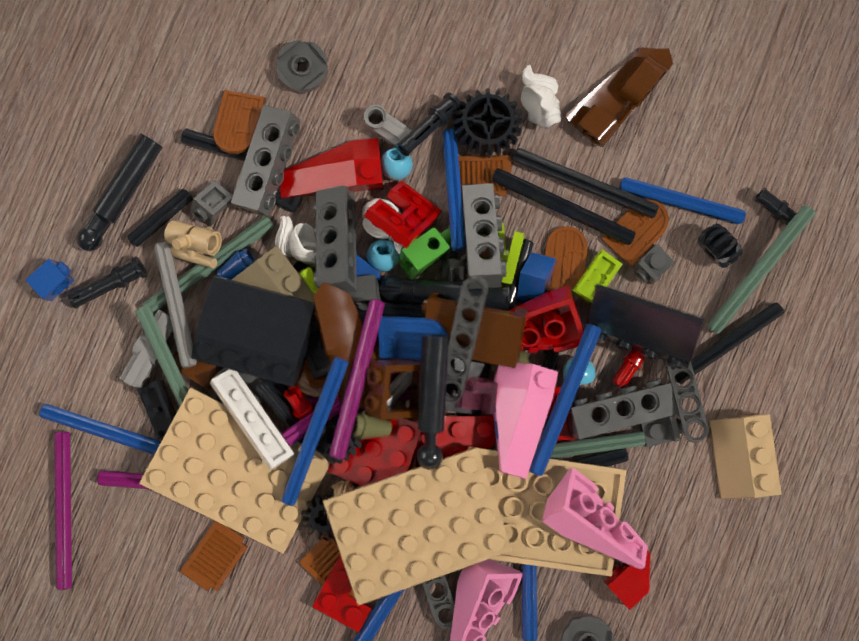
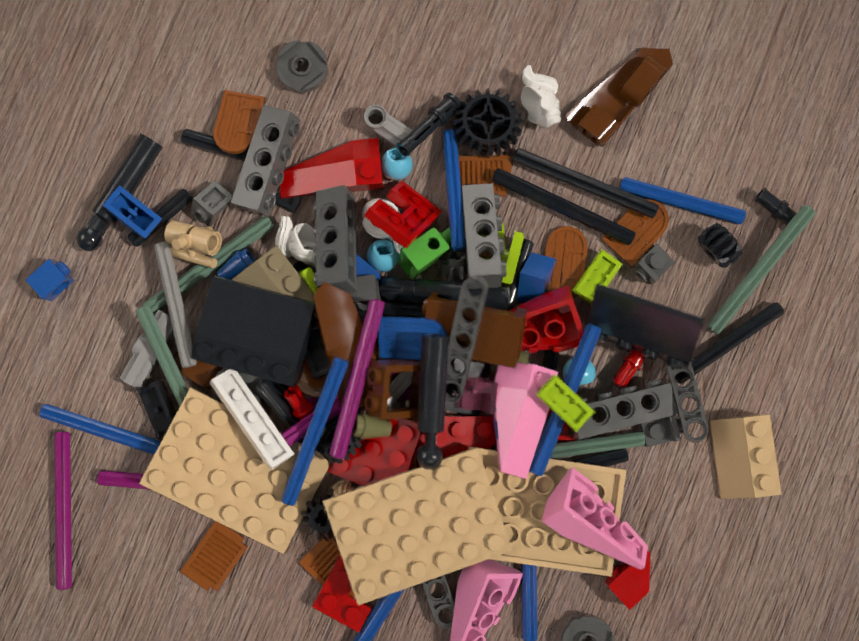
(118, 277): black pin -> none
(131, 212): none -> blue slope
(565, 402): none -> lime plate

